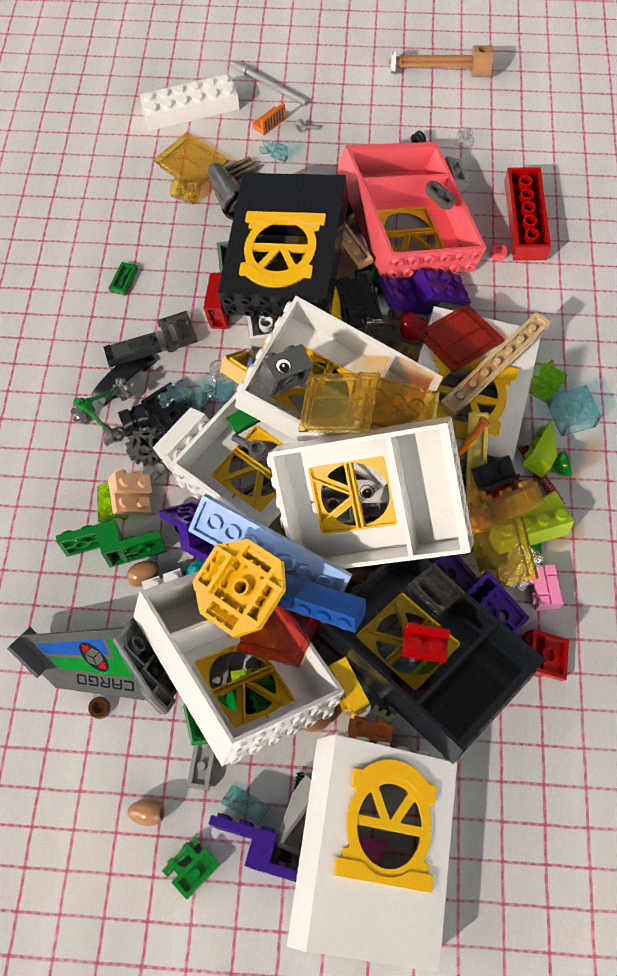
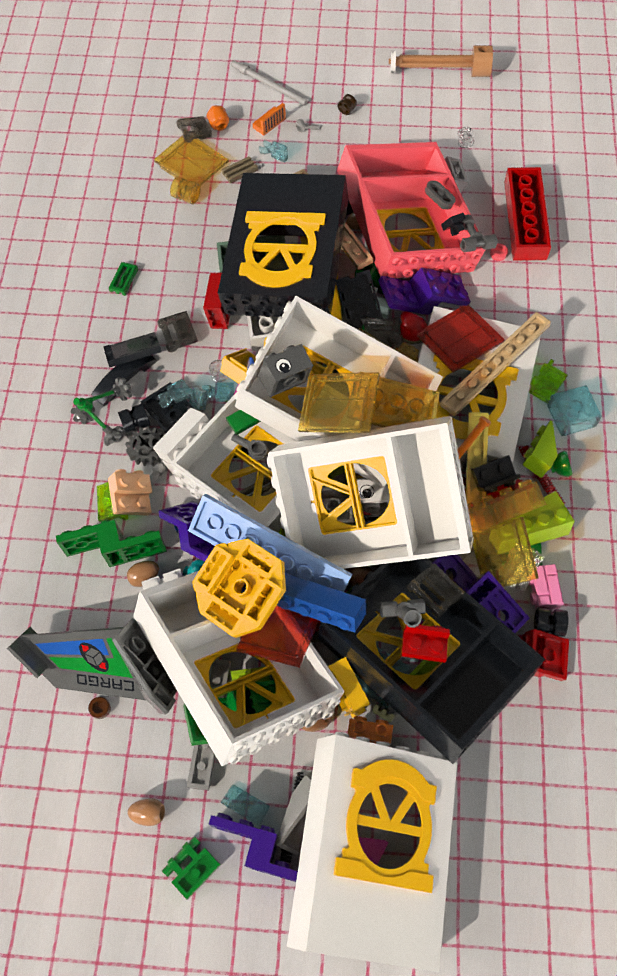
(189, 102): white brick -> none
(199, 128): none -> clear smoke plate
(218, 117): none -> orange head
(225, 188): dark grey cone -> none
(347, 104): none -> dark brown wheel
(408, 611): none -> dark grey bar
(418, 137): black bush -> none
(454, 224): none -> black tile
(476, 238): none -> dark grey bar
(558, 621): none -> black wheel

